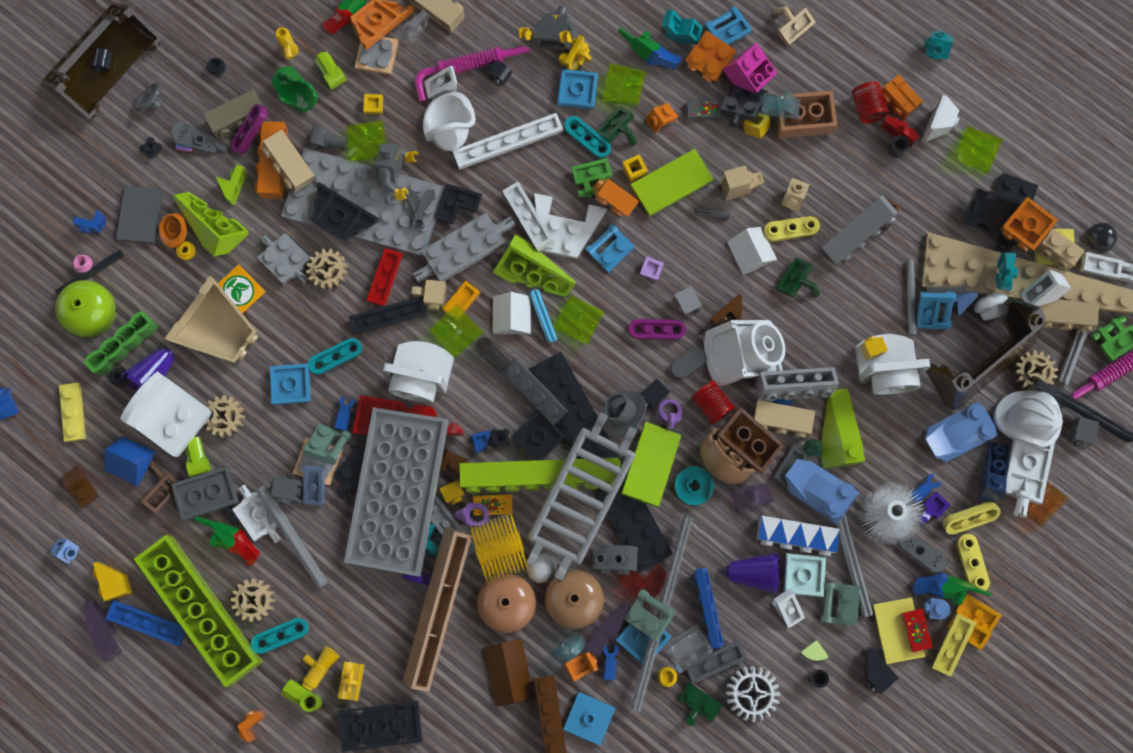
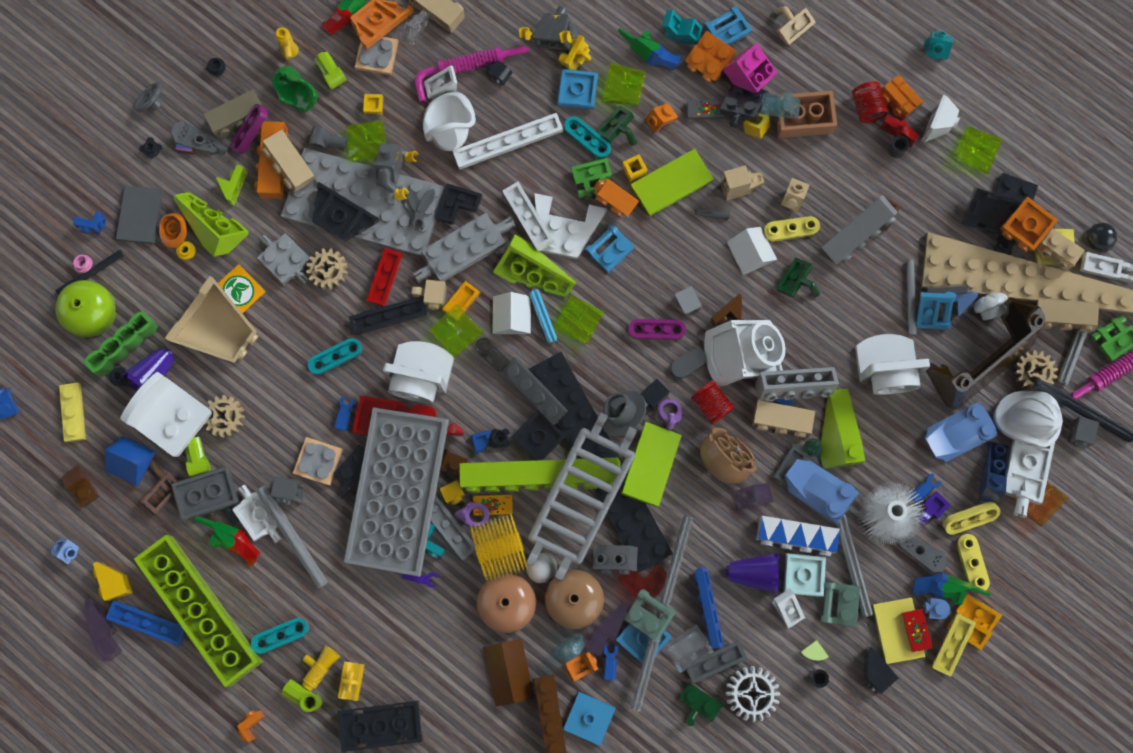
(102, 60): black beam -> none
(115, 30): dark brown windscreen -> none
(247, 606): tan gear -> none
(290, 384): dark azure plate -> none
(314, 485): sand blue plate -> none
(321, 441): sand green plate -> none
(436, 609): medium nougat brick -> none
(651, 269): lavender plate -> none
(667, 676): yellow plate -> none
(687, 477): teal plate -> none
(750, 440): reddish brown slope -> none
(873, 347): yellow plate -> none
(1007, 271): teal plate -> none
(1046, 289): white slope -> none

